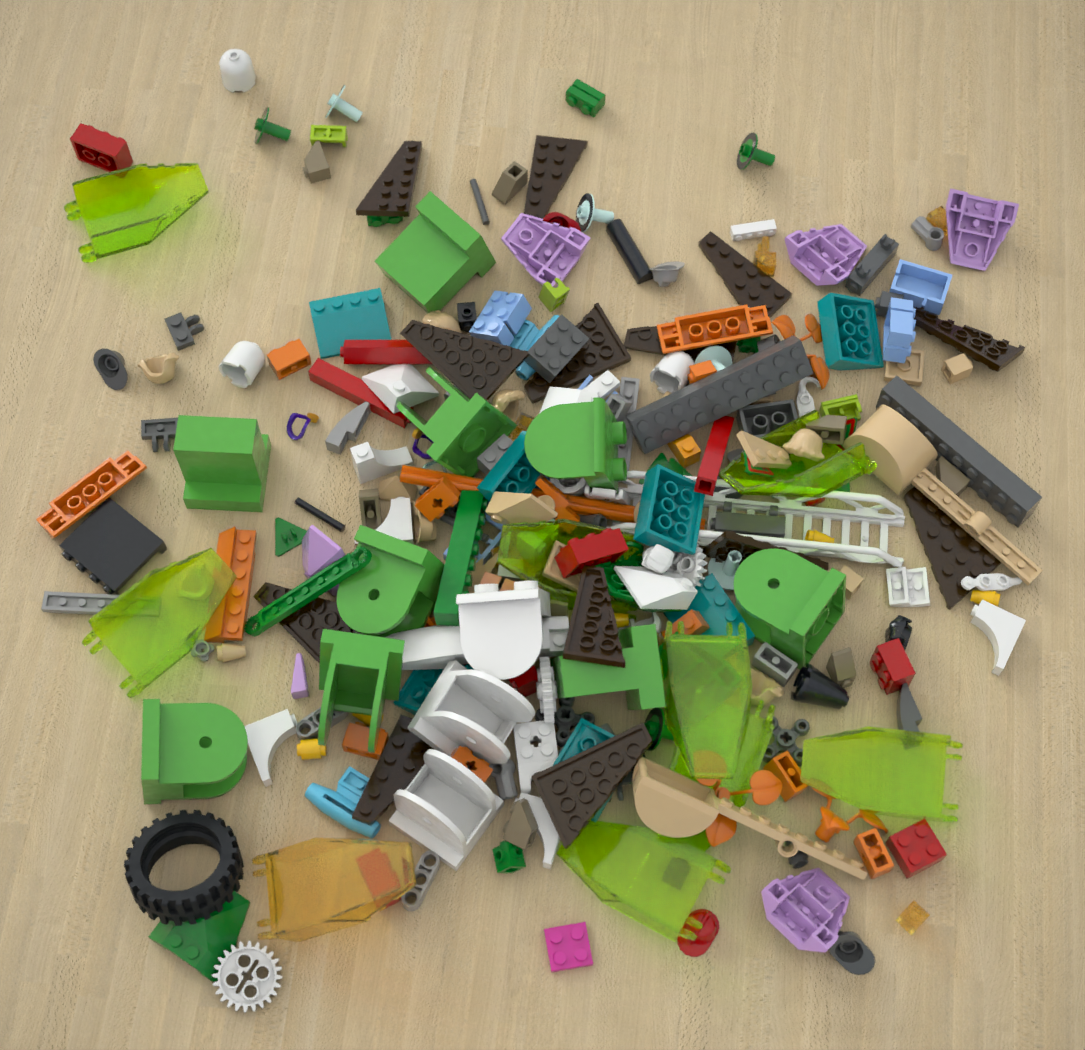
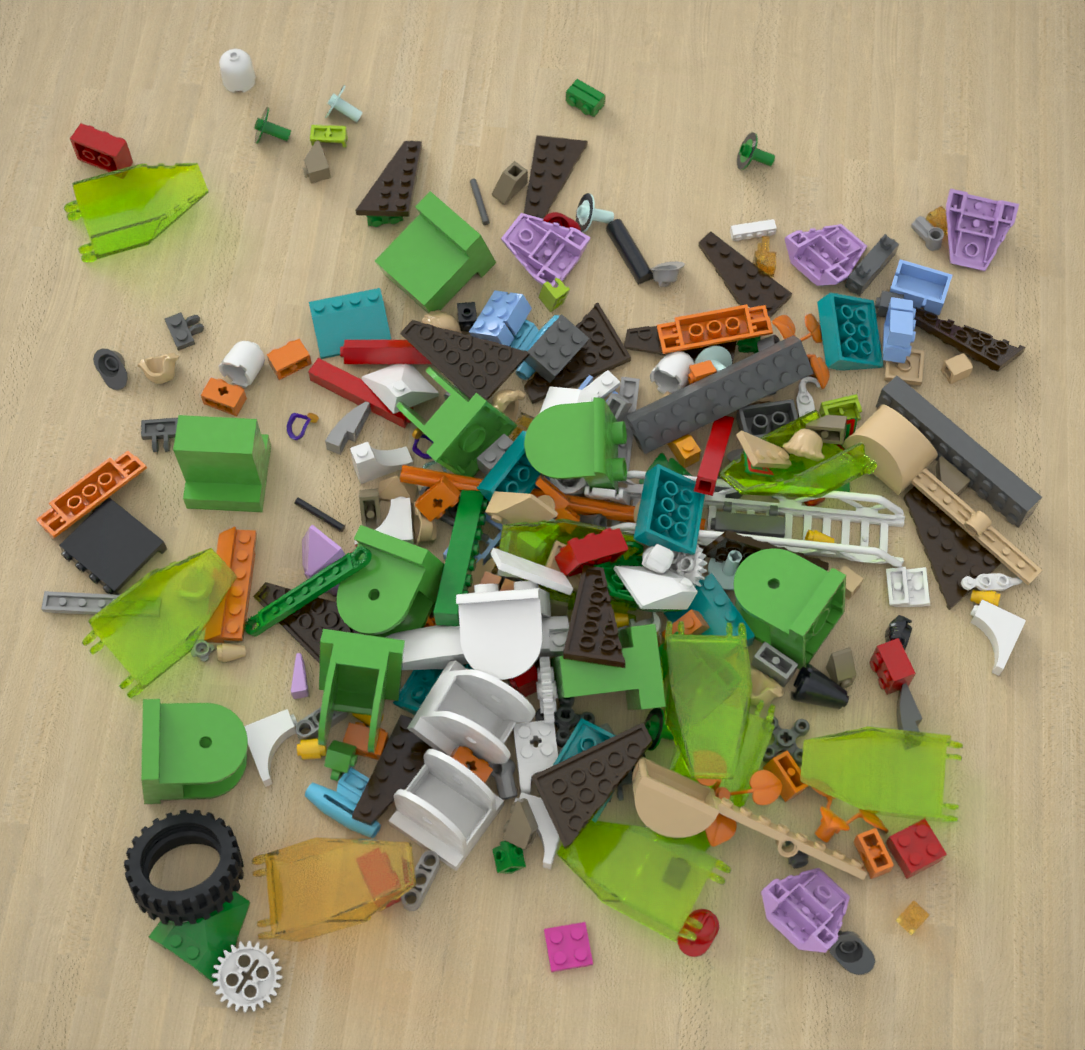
(223, 396): none -> orange brick
(287, 536): green piece -> none
(340, 758): none -> bright green brick
(531, 571): none -> white tile

